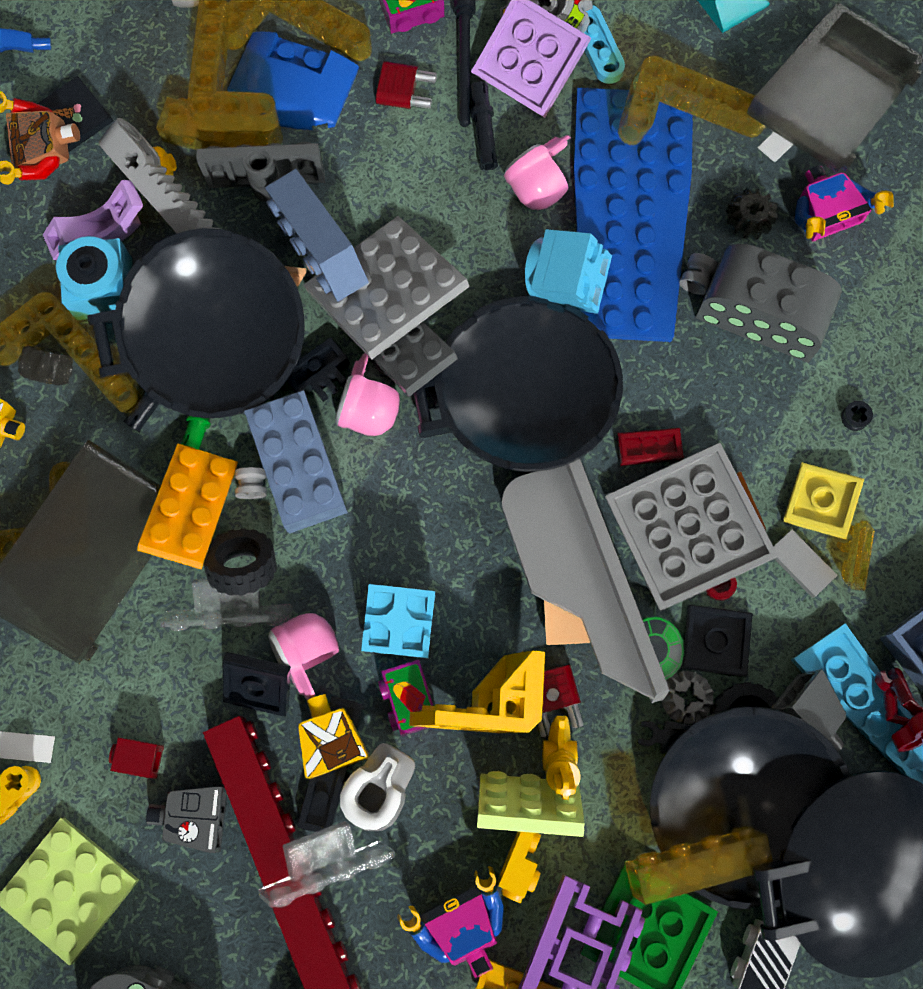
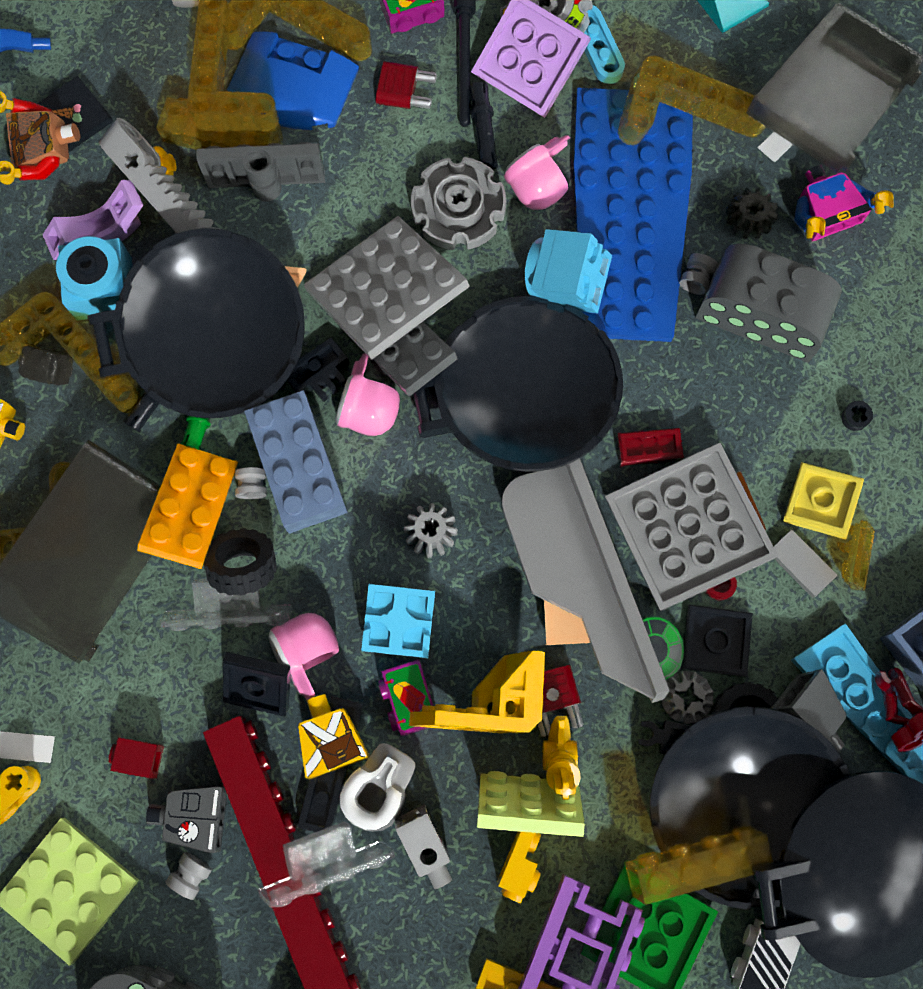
(188, 876): none -> light grey wheel
(315, 236): sand blue brick -> none
(419, 833): none -> light grey torso
(442, 531): none -> light grey gear
(458, 203): none -> light grey piece
(461, 926): torso -> none

